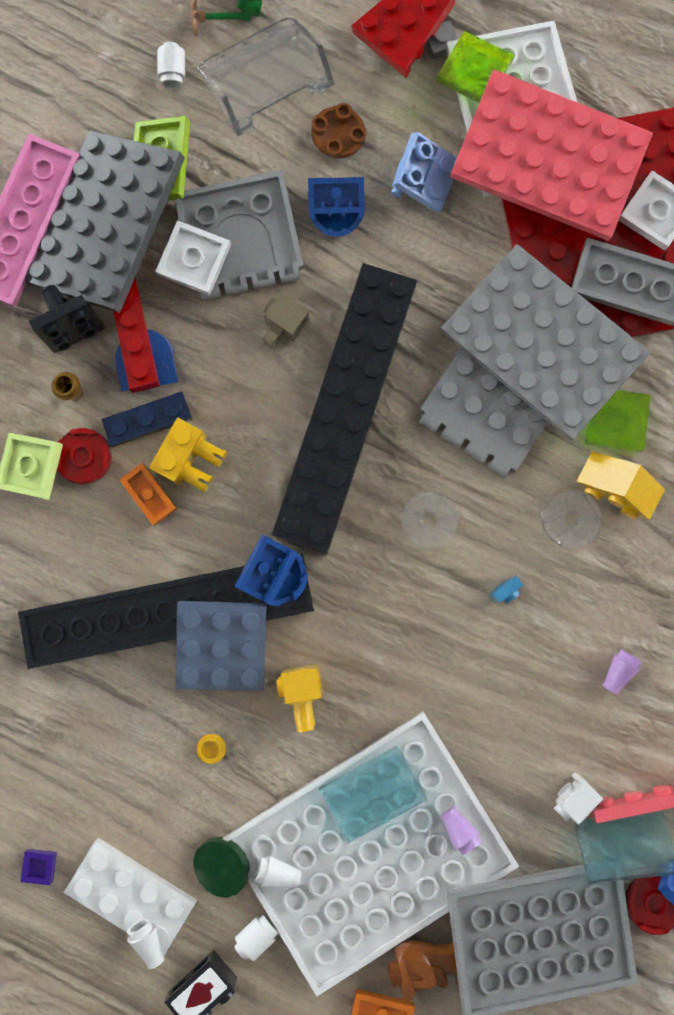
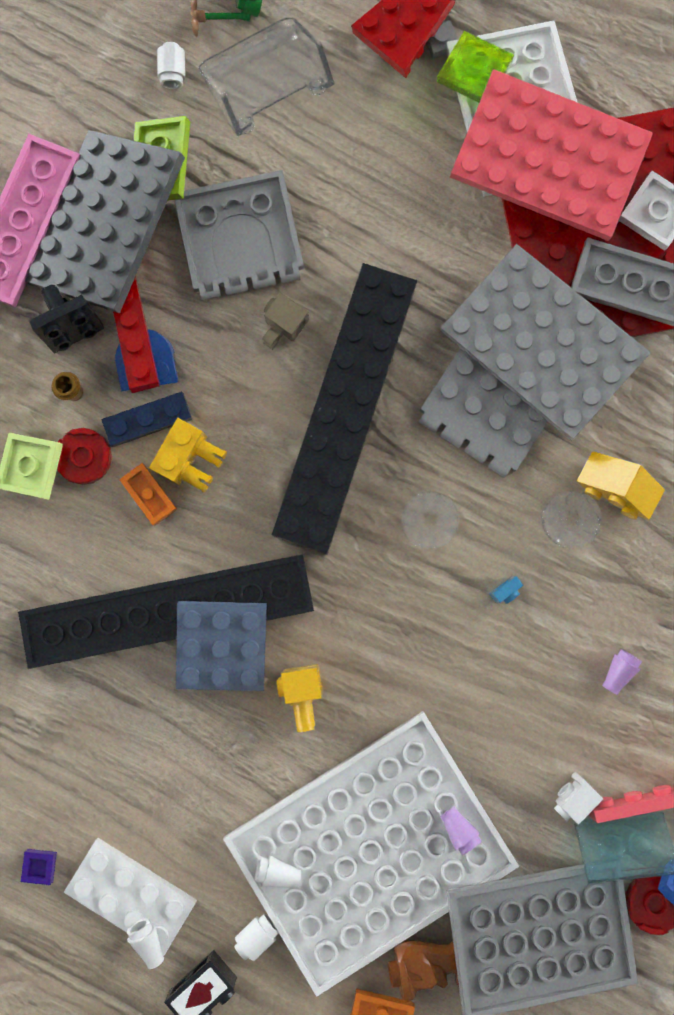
(193, 257): white plate -> none
(211, 748): yellow plate -> none
(221, 867): dark green tile -> none
(273, 573): blue slope -> none
(336, 204): blue slope -> none
(338, 131): dark orange dish -> none
(372, 794): clear light blue plate -> none
(424, 172): light blue plate -> none
(620, 422): clear neon green plate -> none

